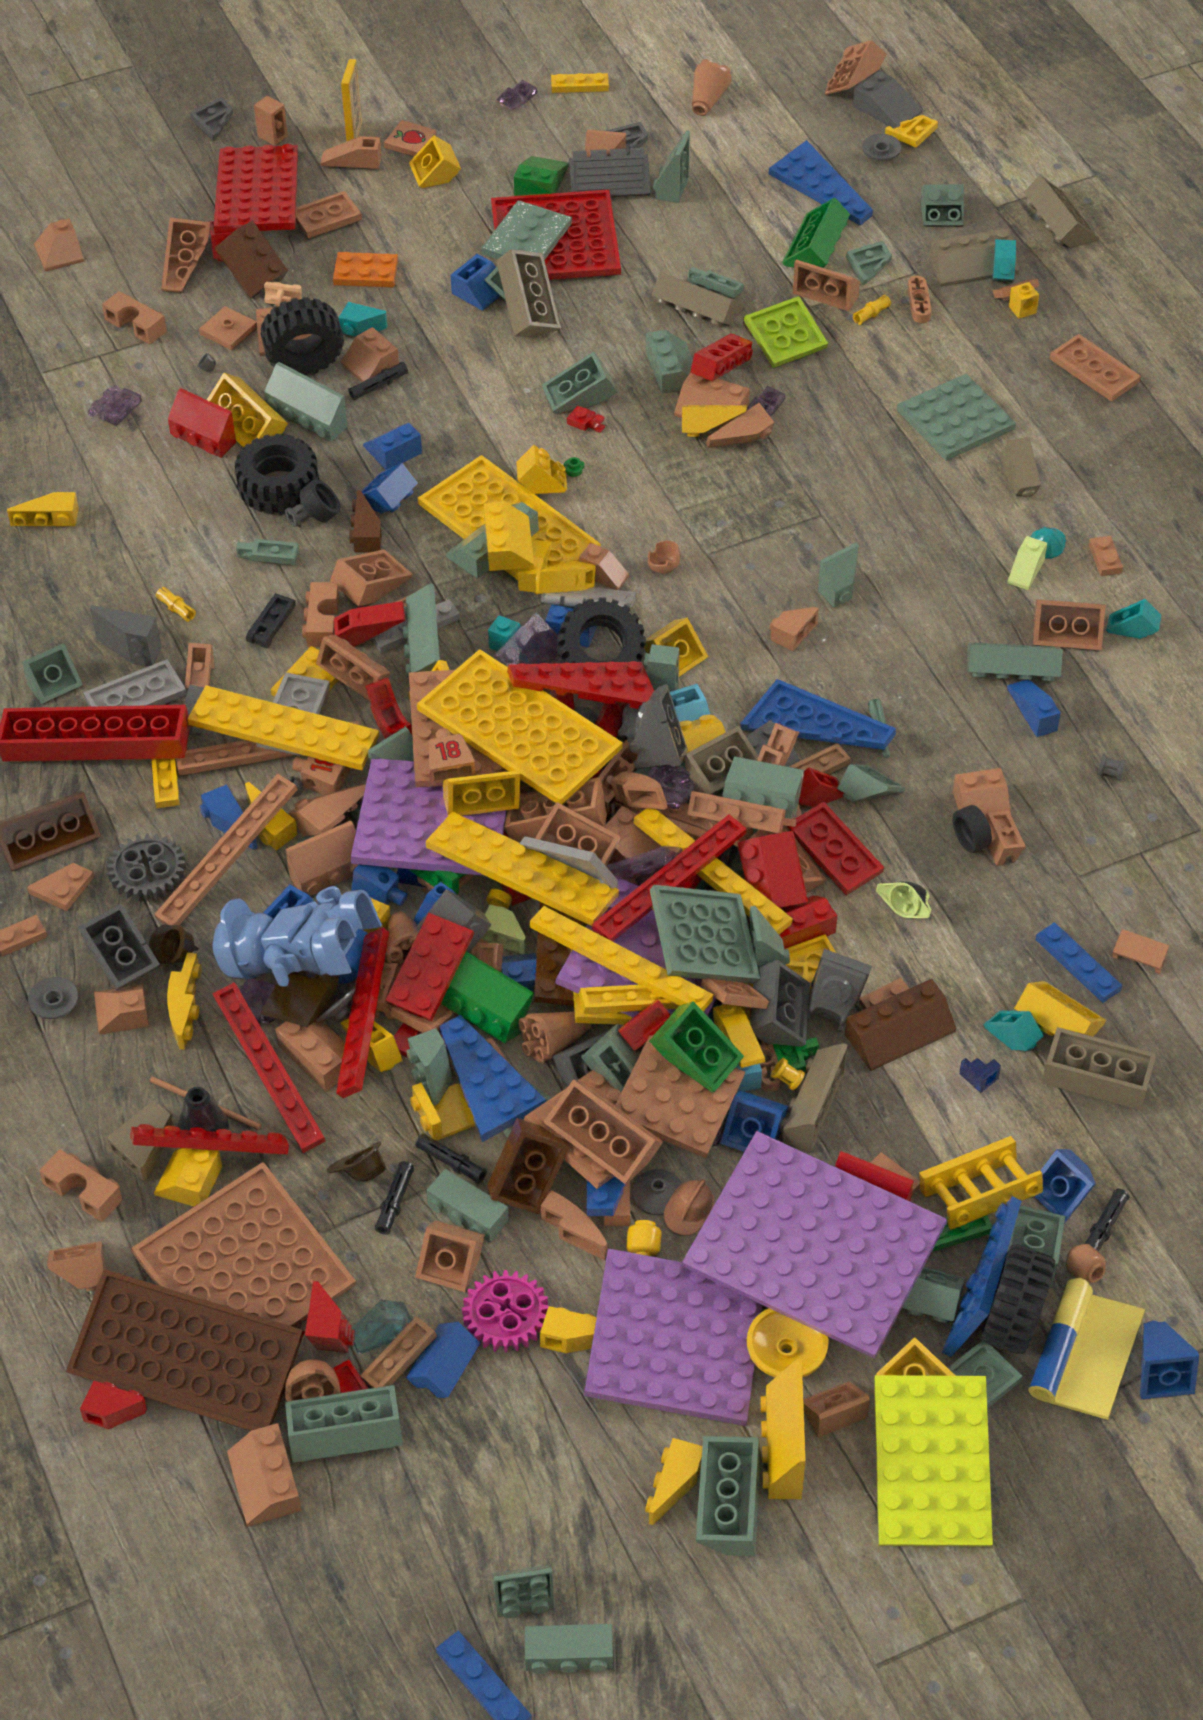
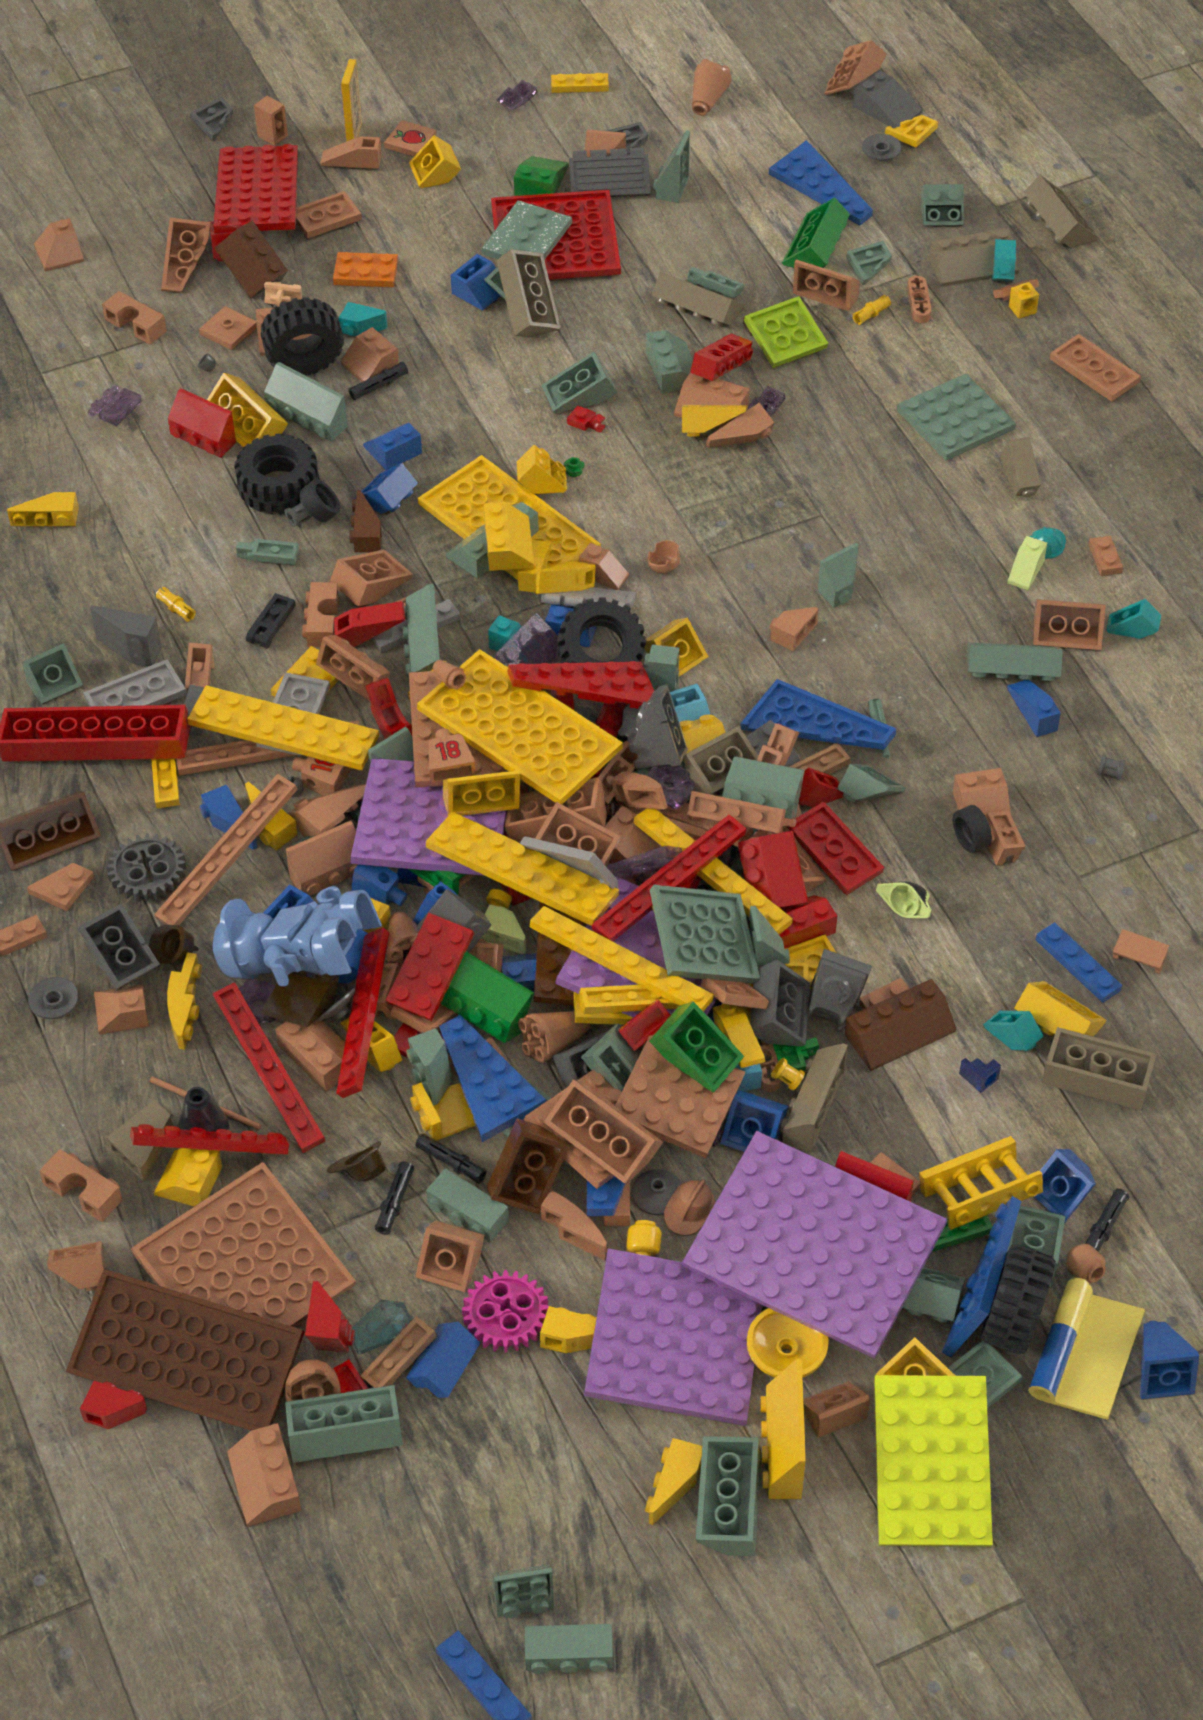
(450, 674): none -> nougat cone

